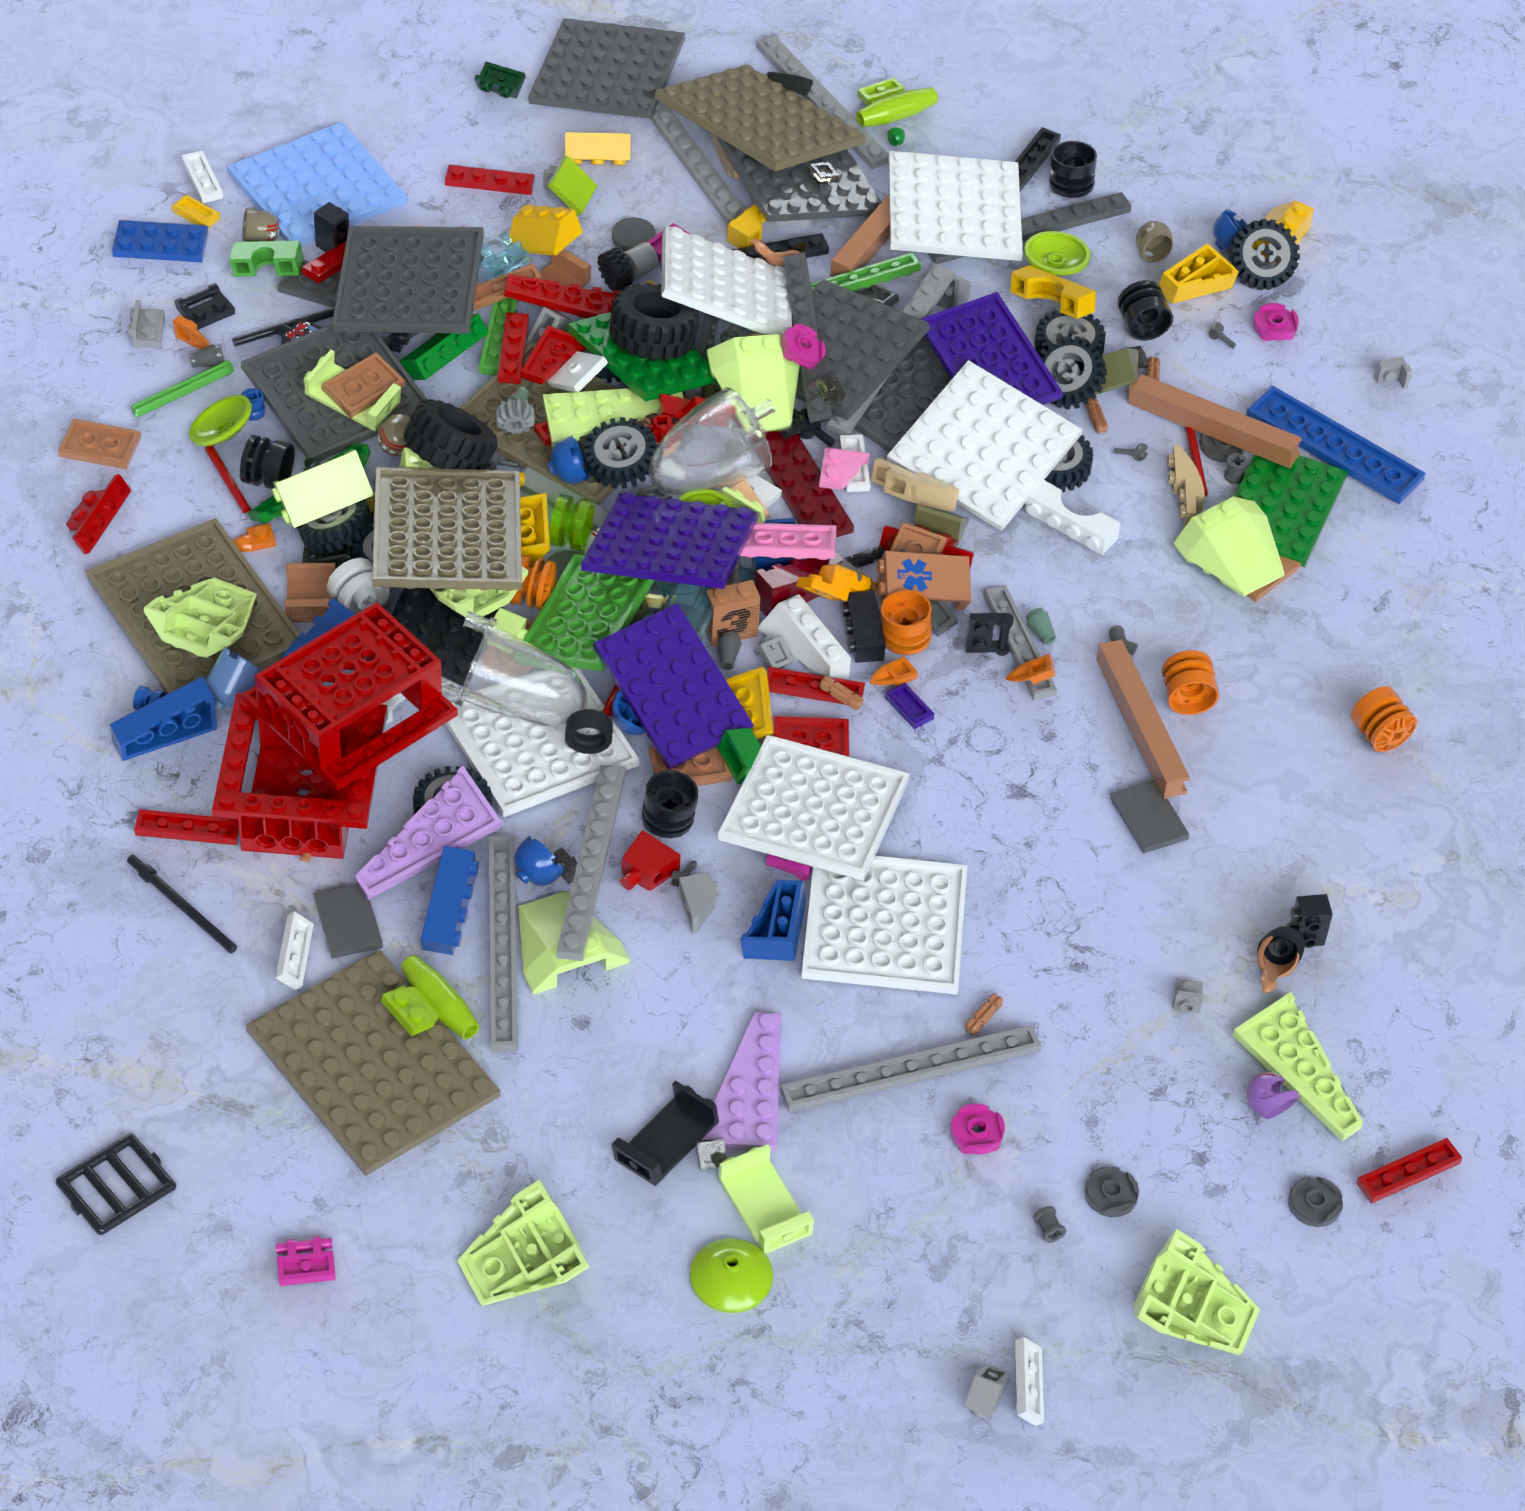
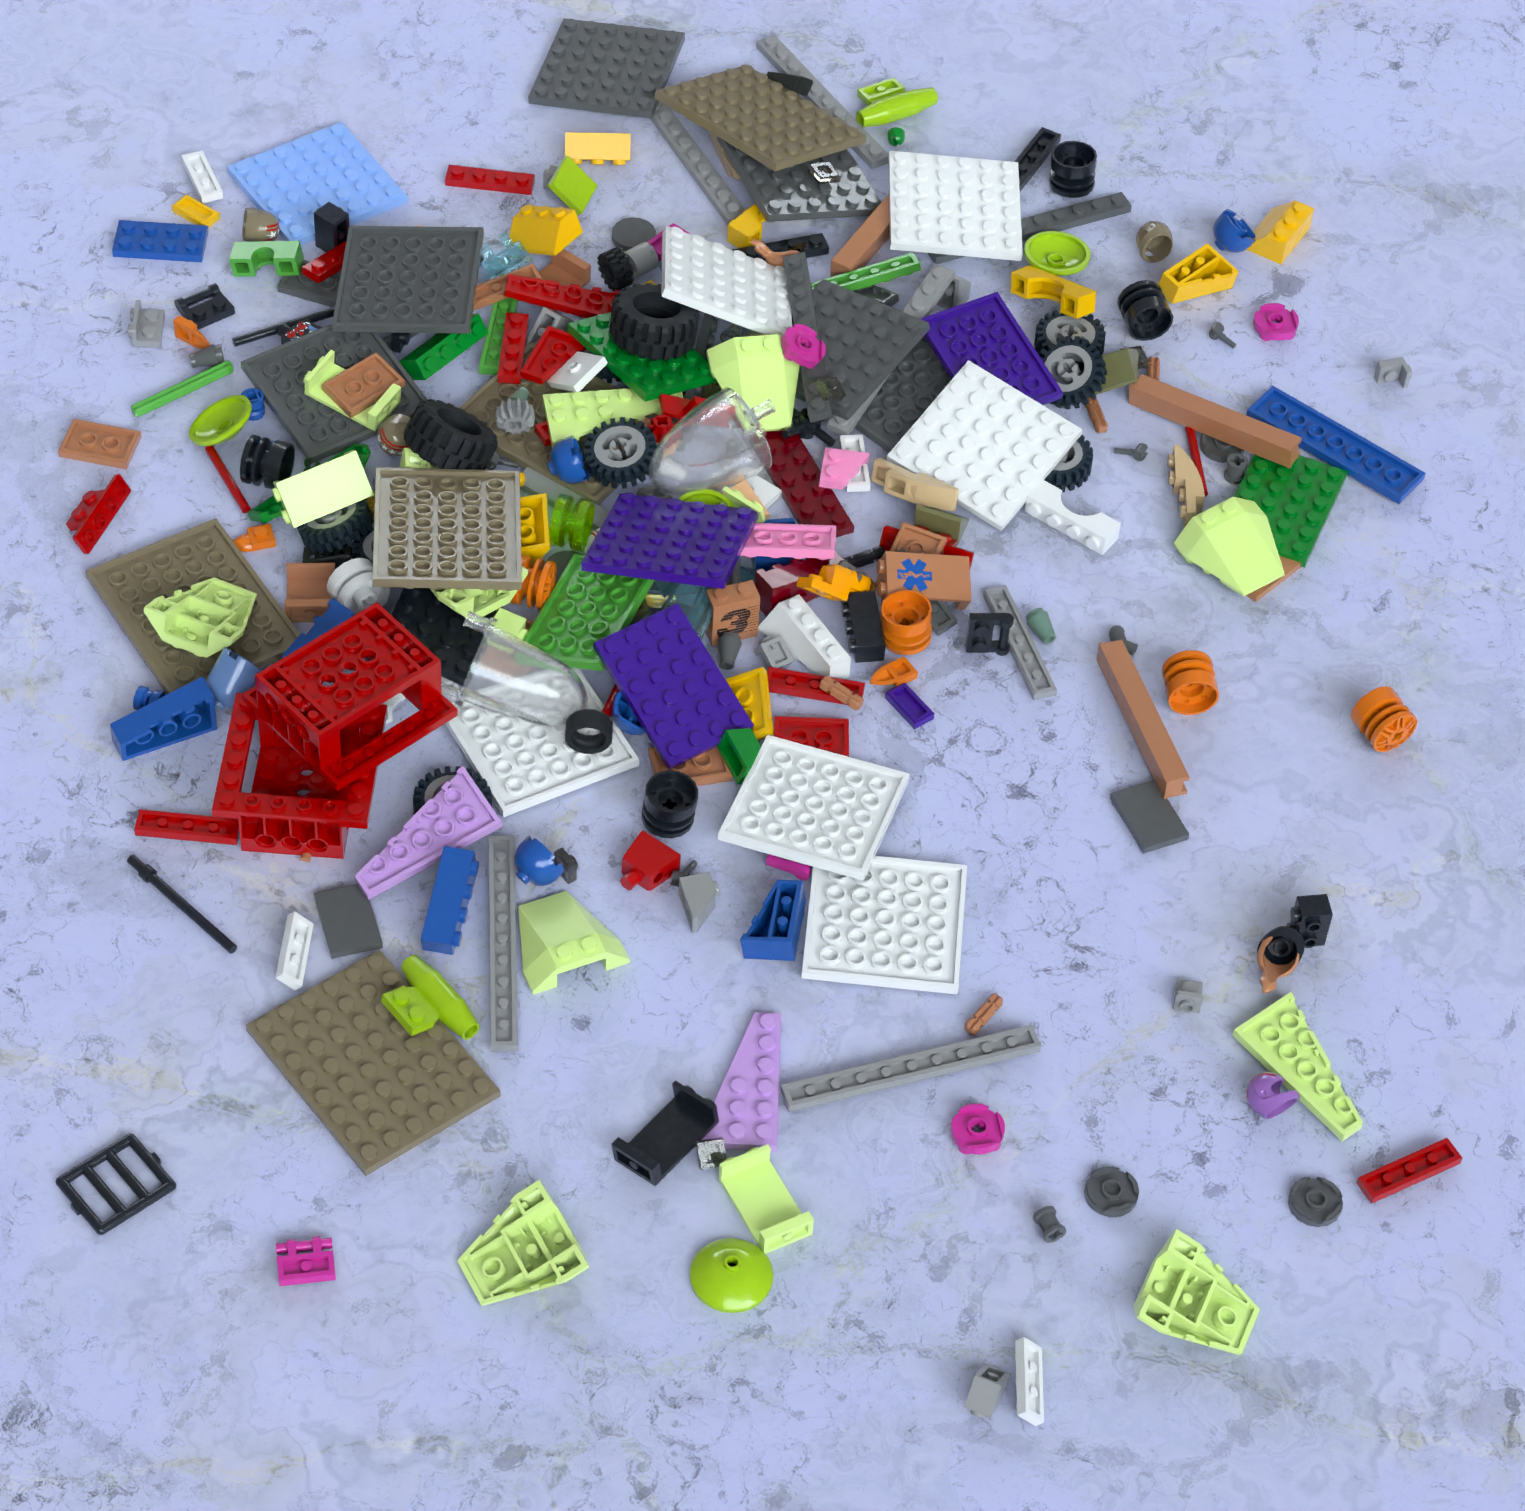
(500, 80): dark green bracket -> none
(591, 863): light grey plate -> none
(1034, 670): orange plate -> none
(1282, 251): wheel -> none

